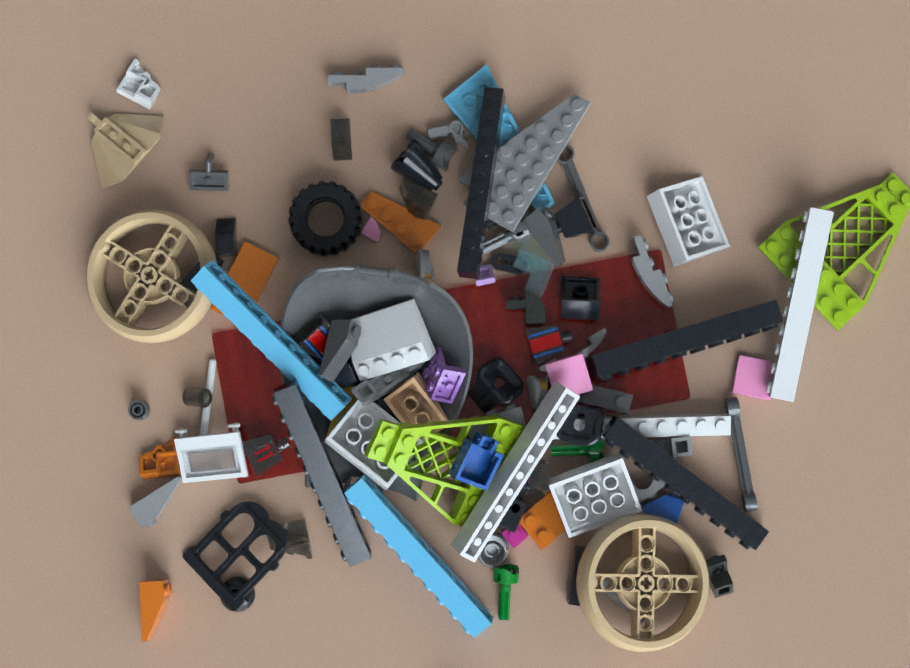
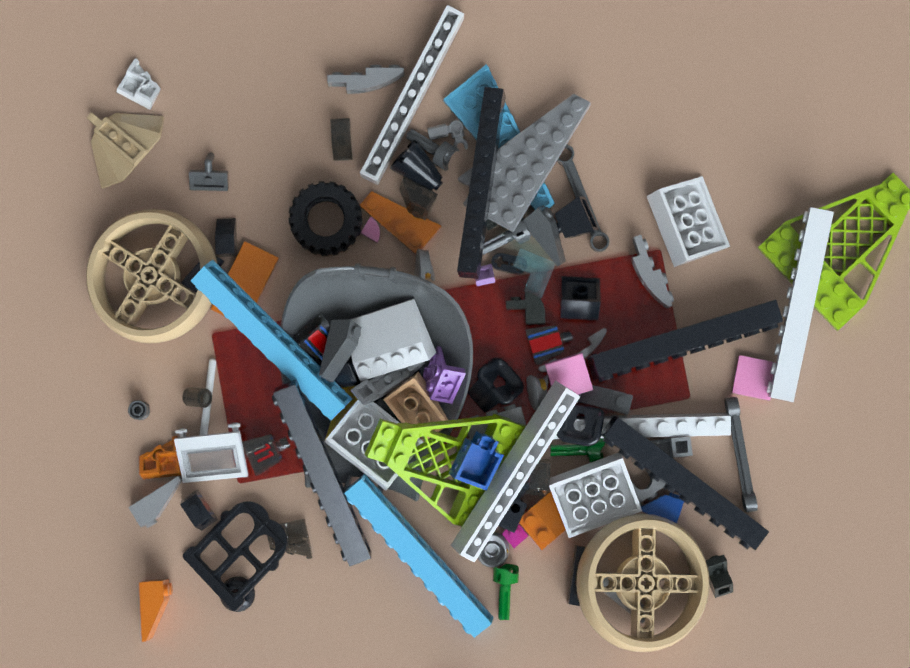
(198, 510): none -> black torso
(412, 95): none -> white brick

